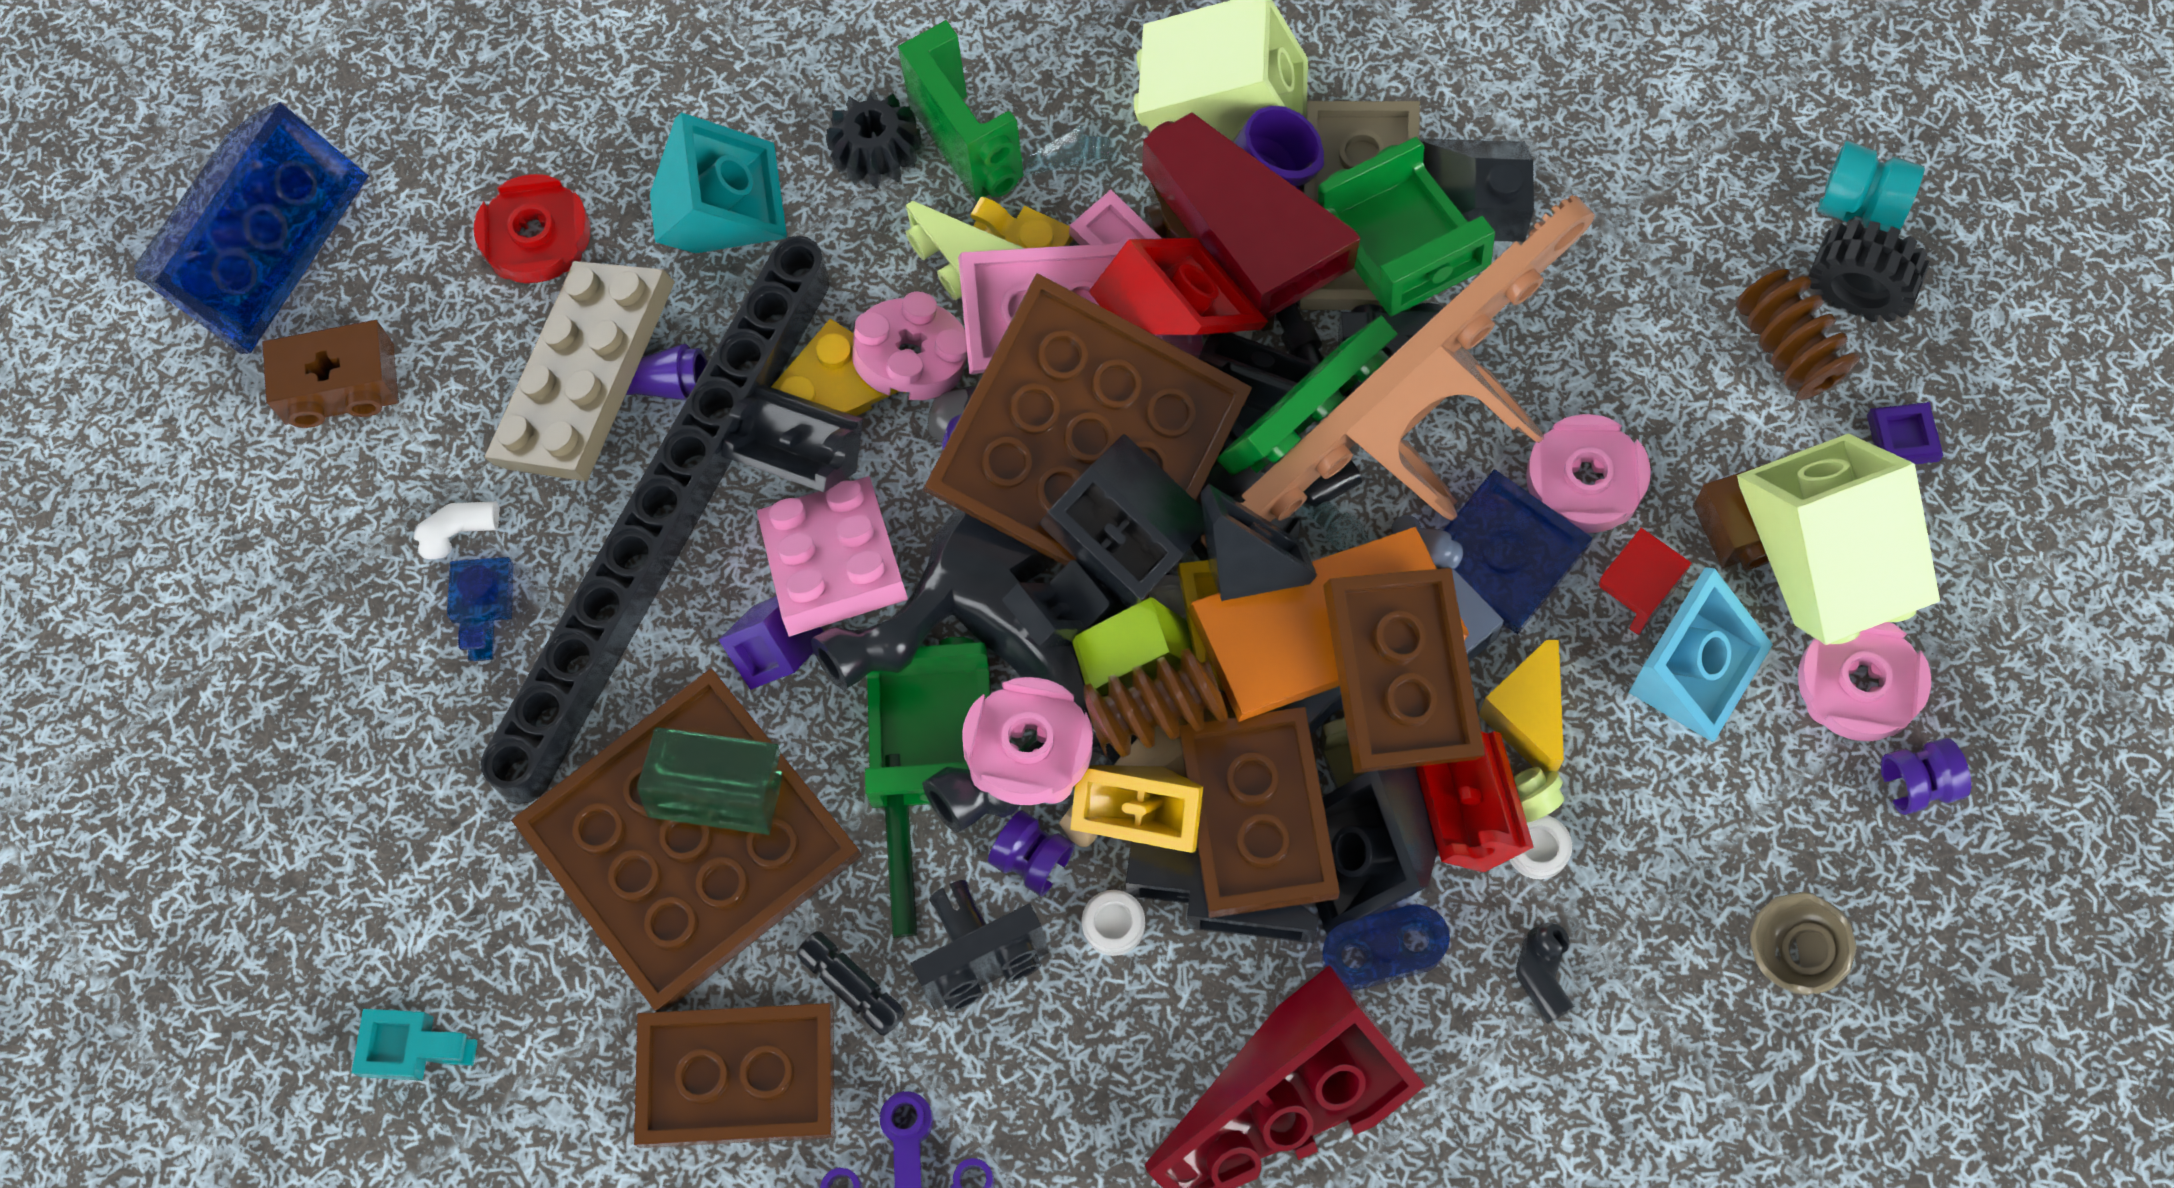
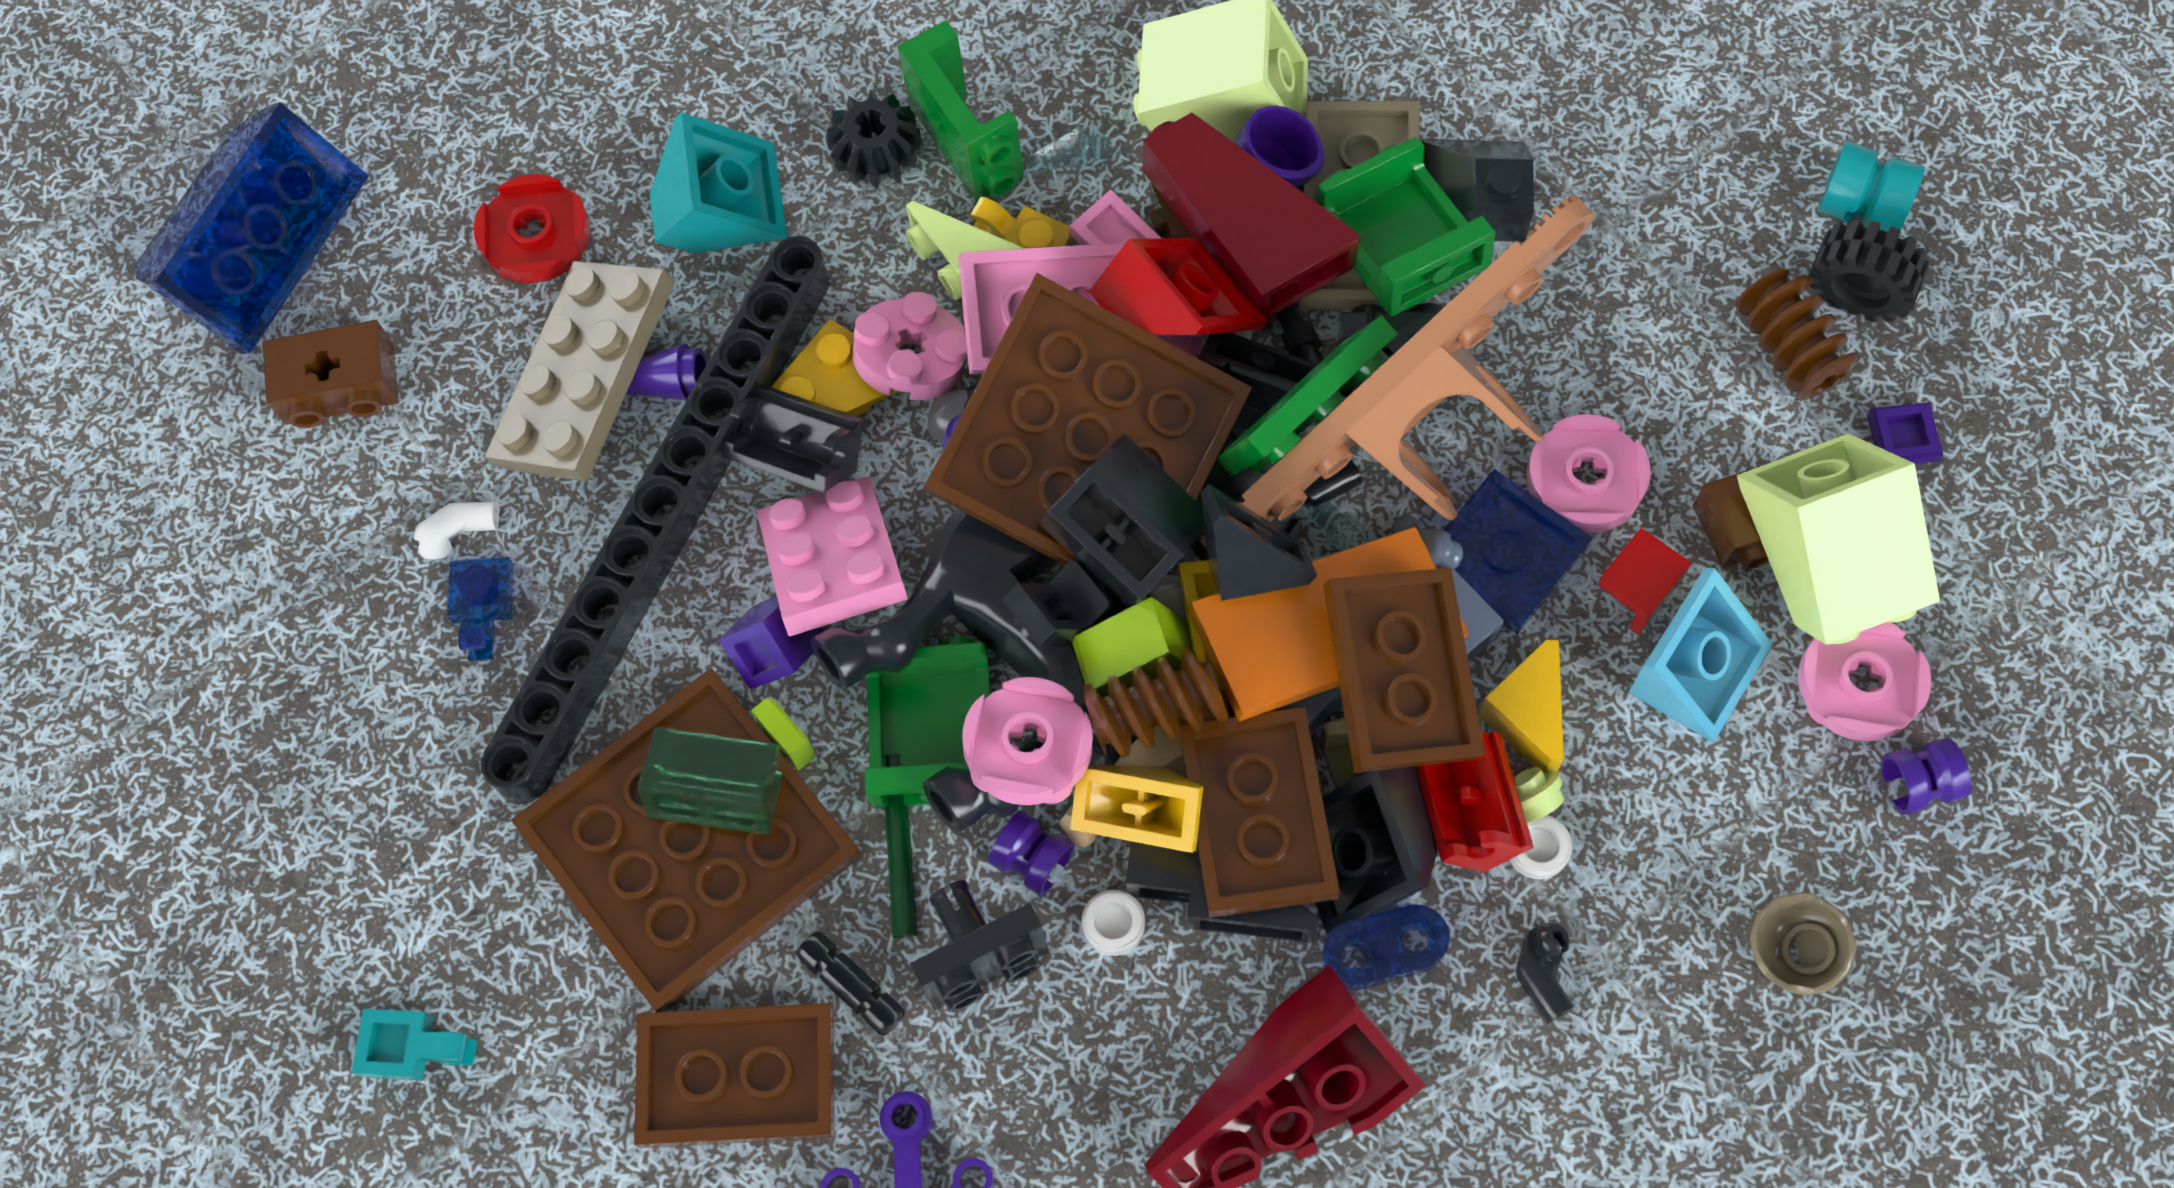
(784, 732): none -> lime tile

